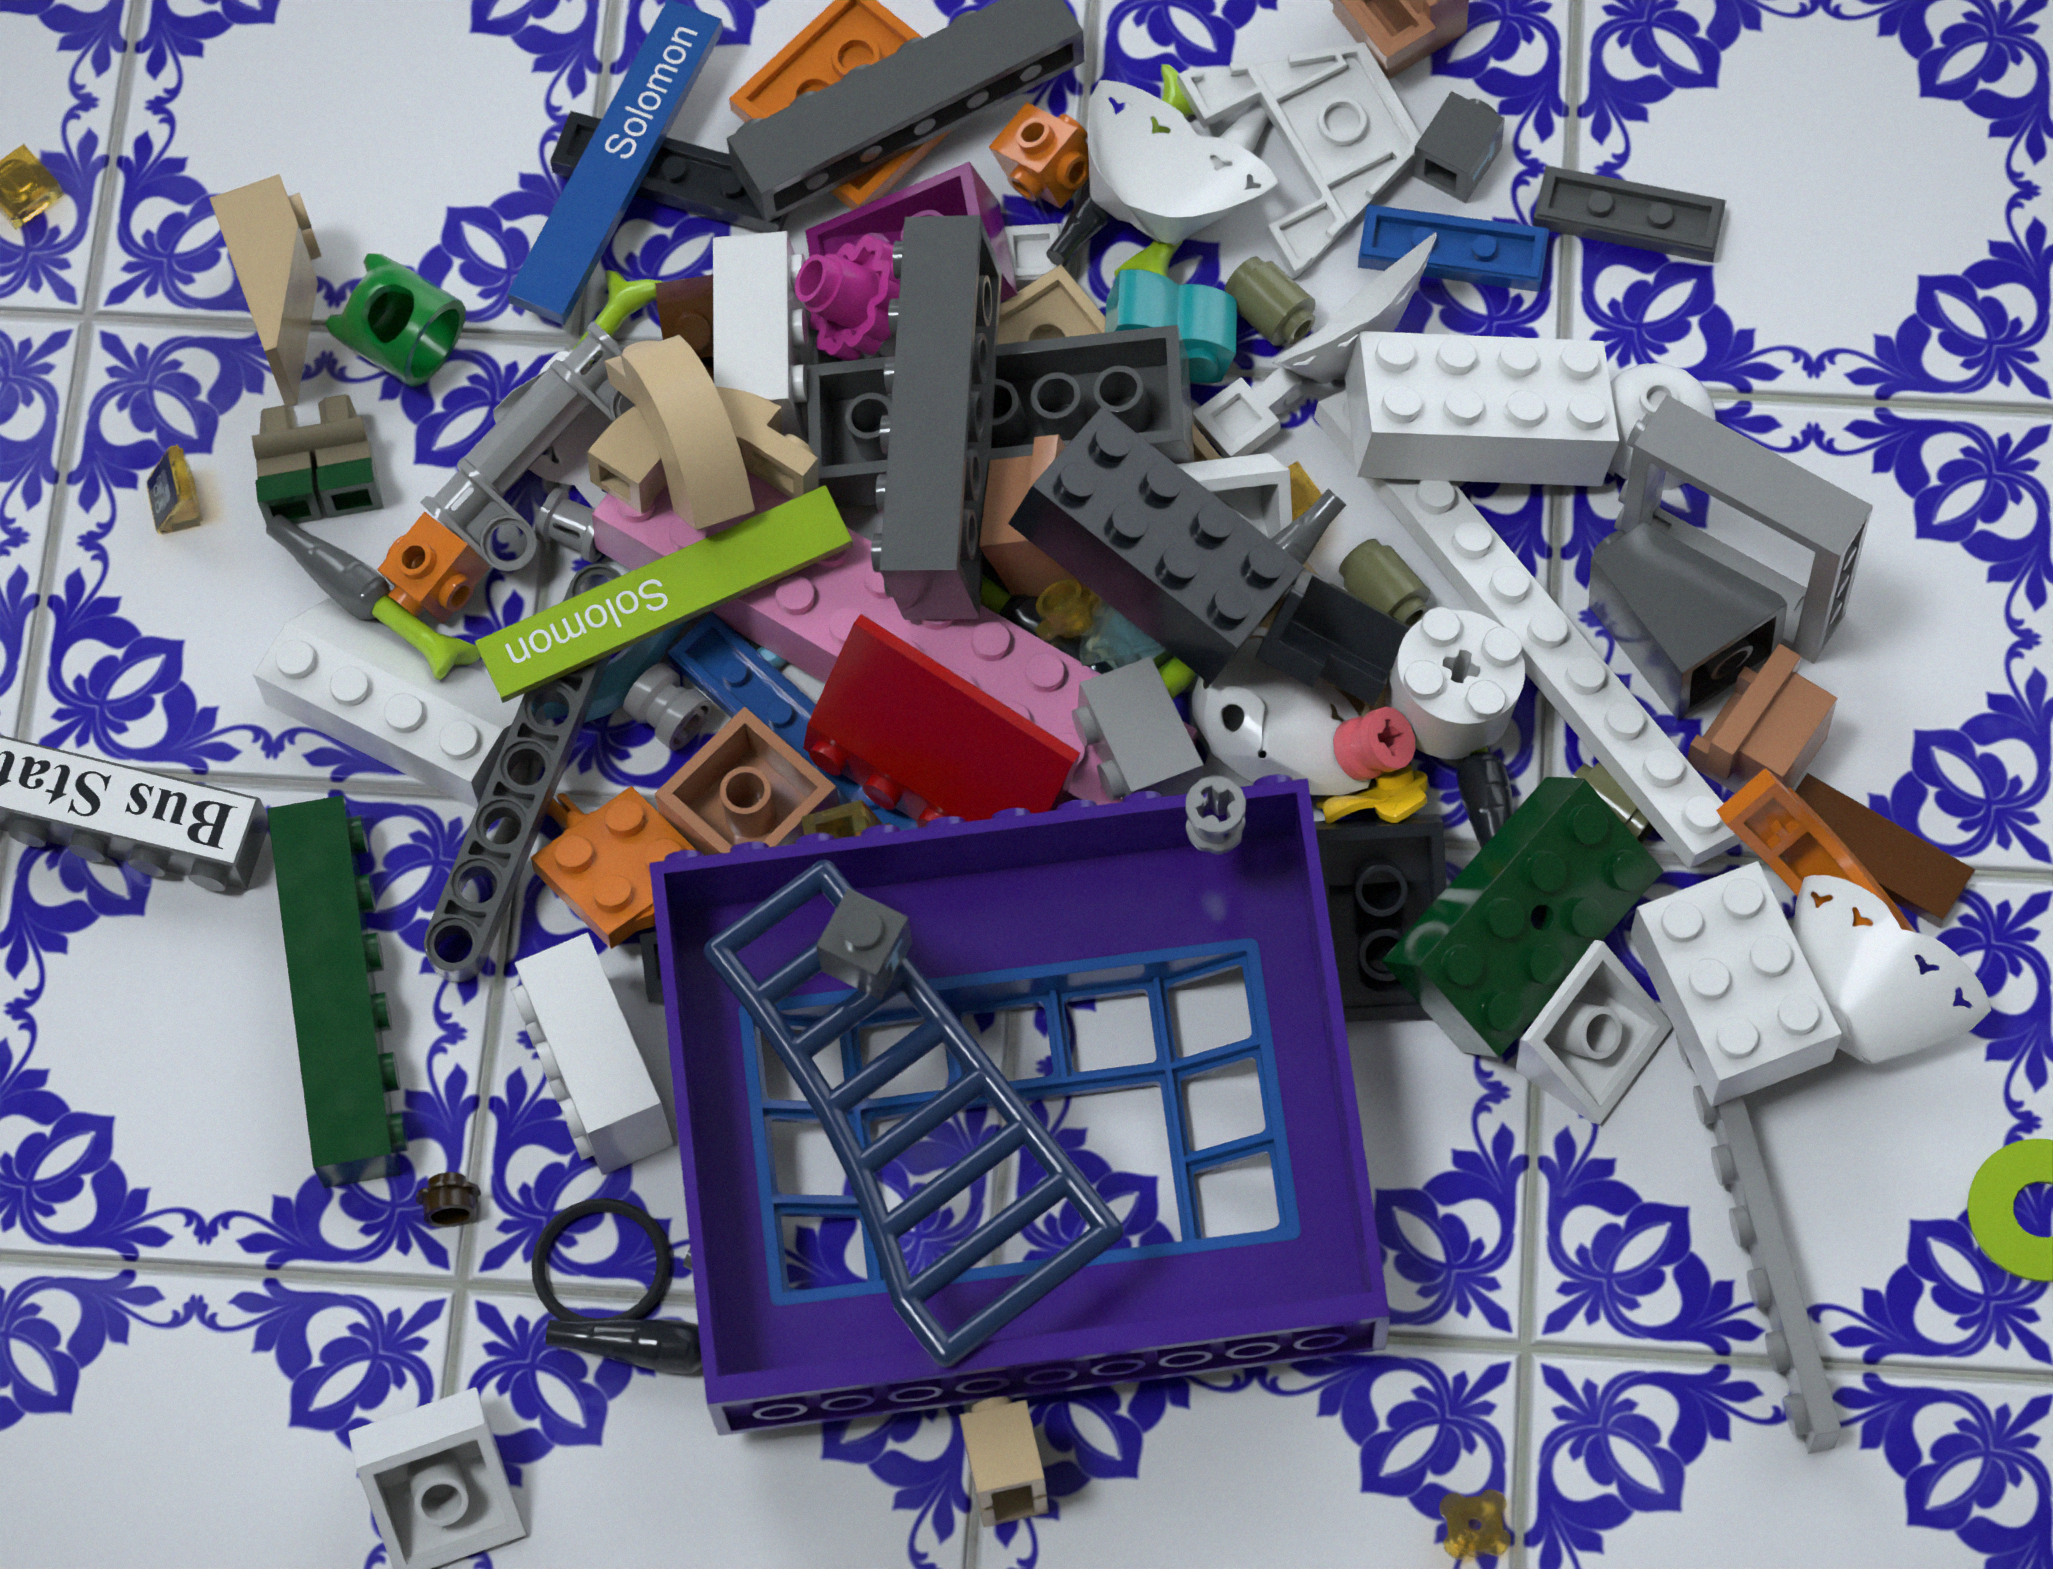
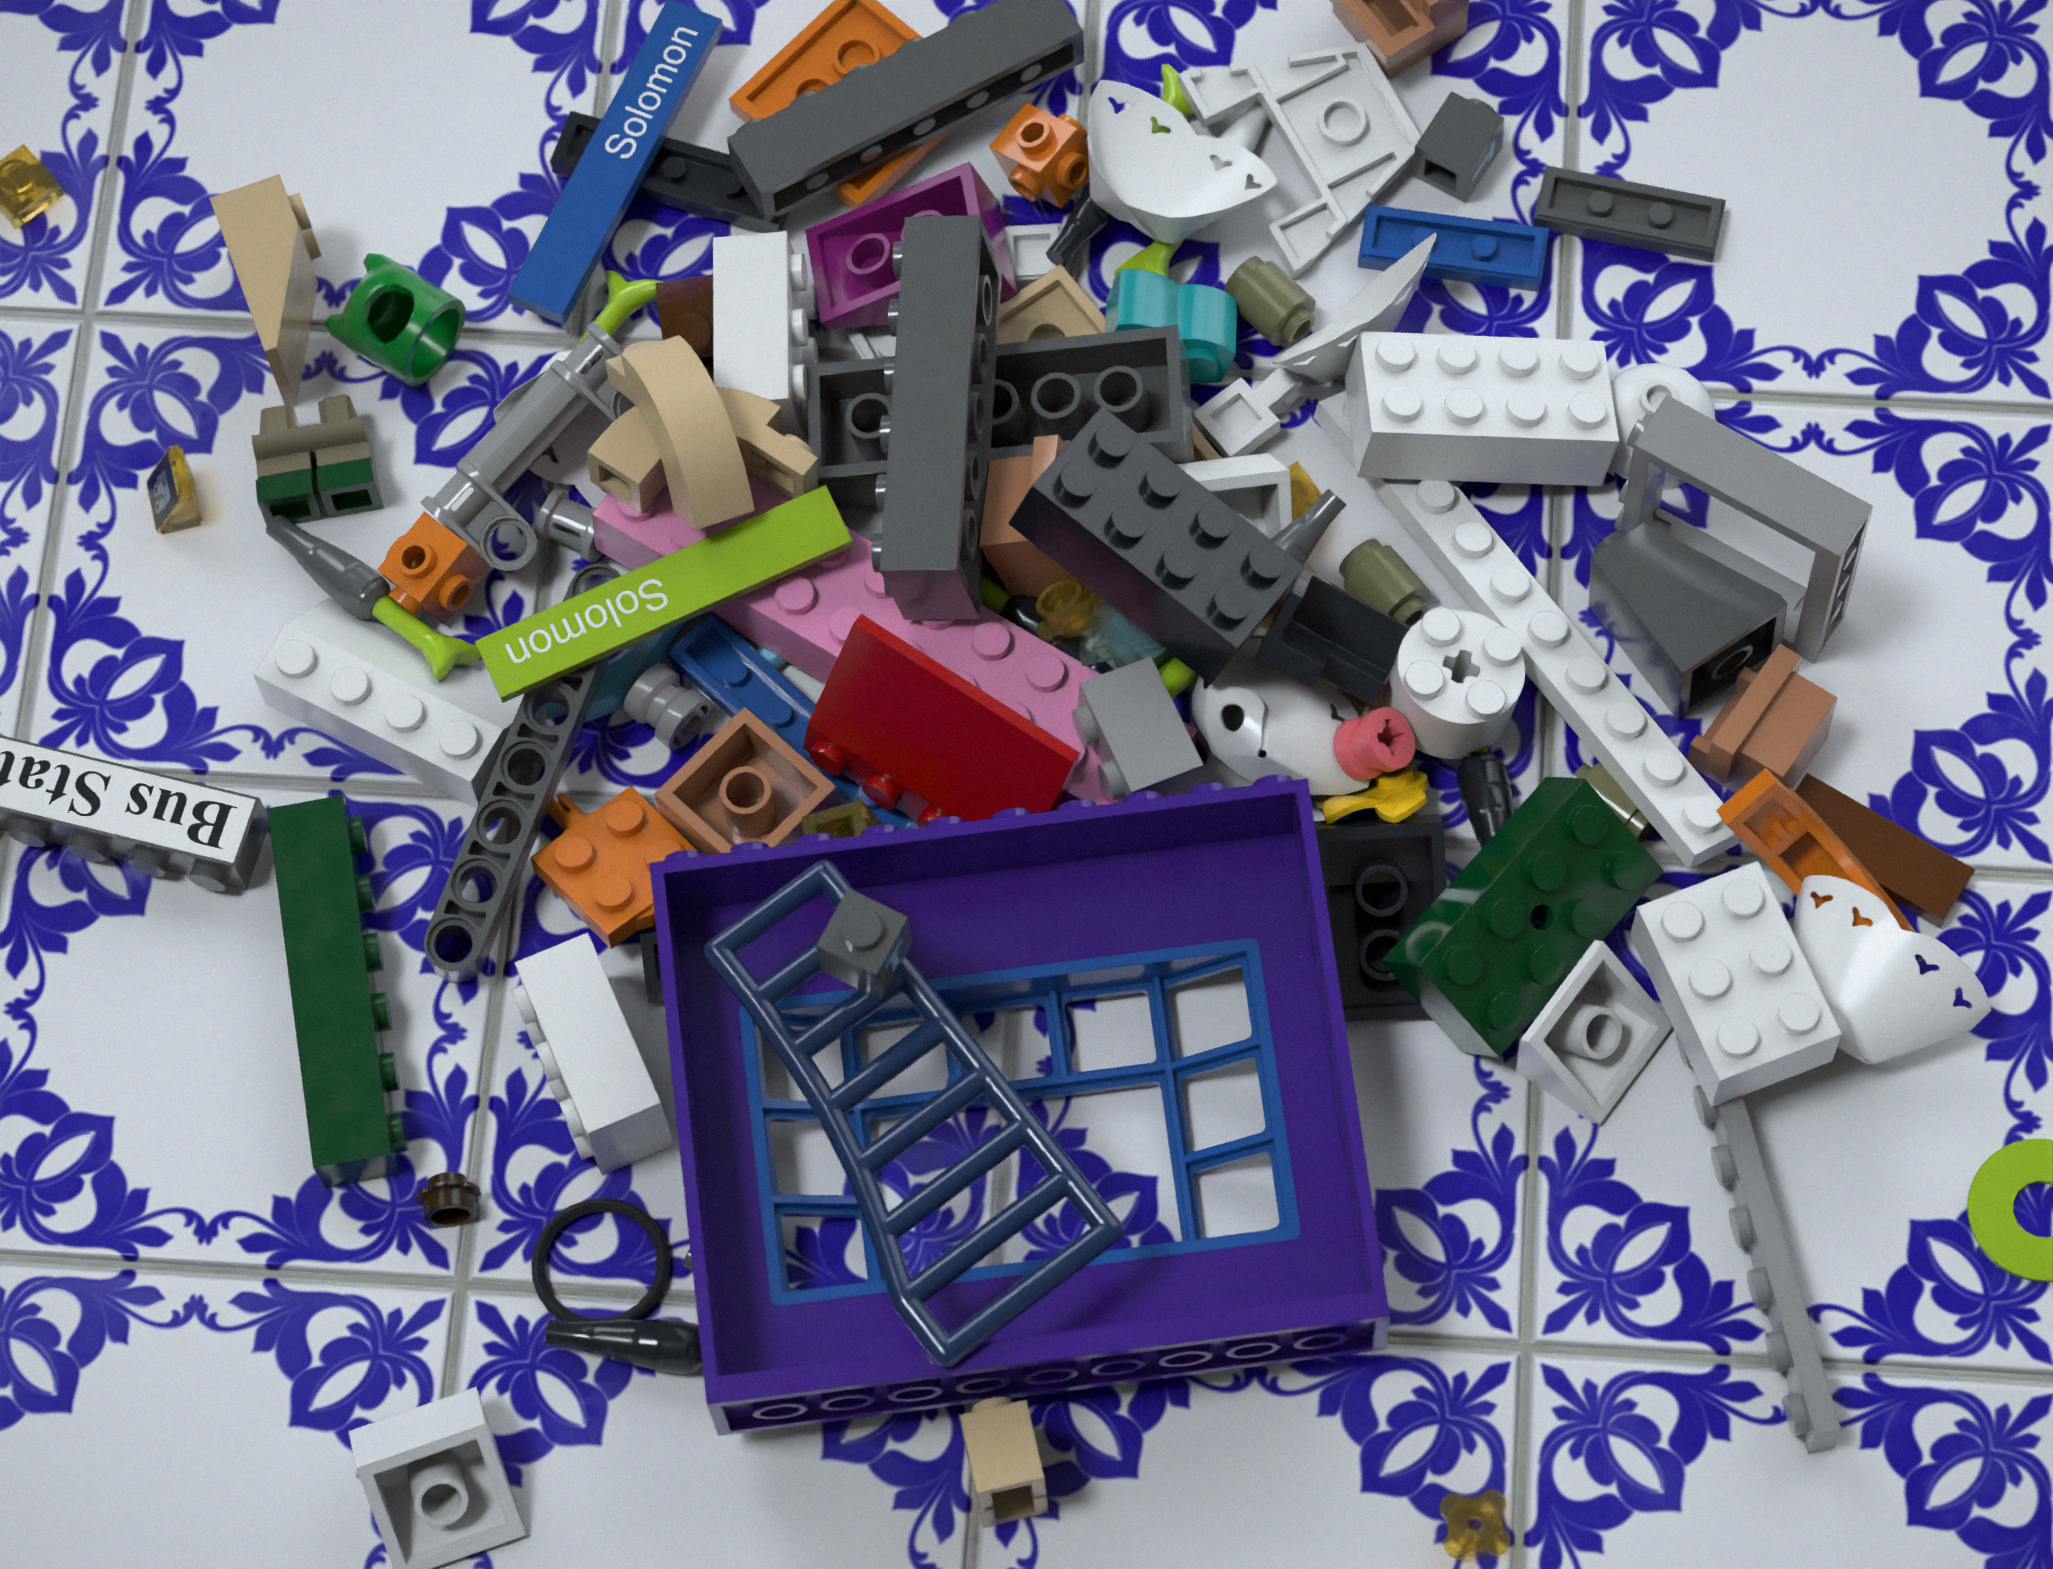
(849, 297): dark pink plant -> none
(1222, 797): light grey bush -> none

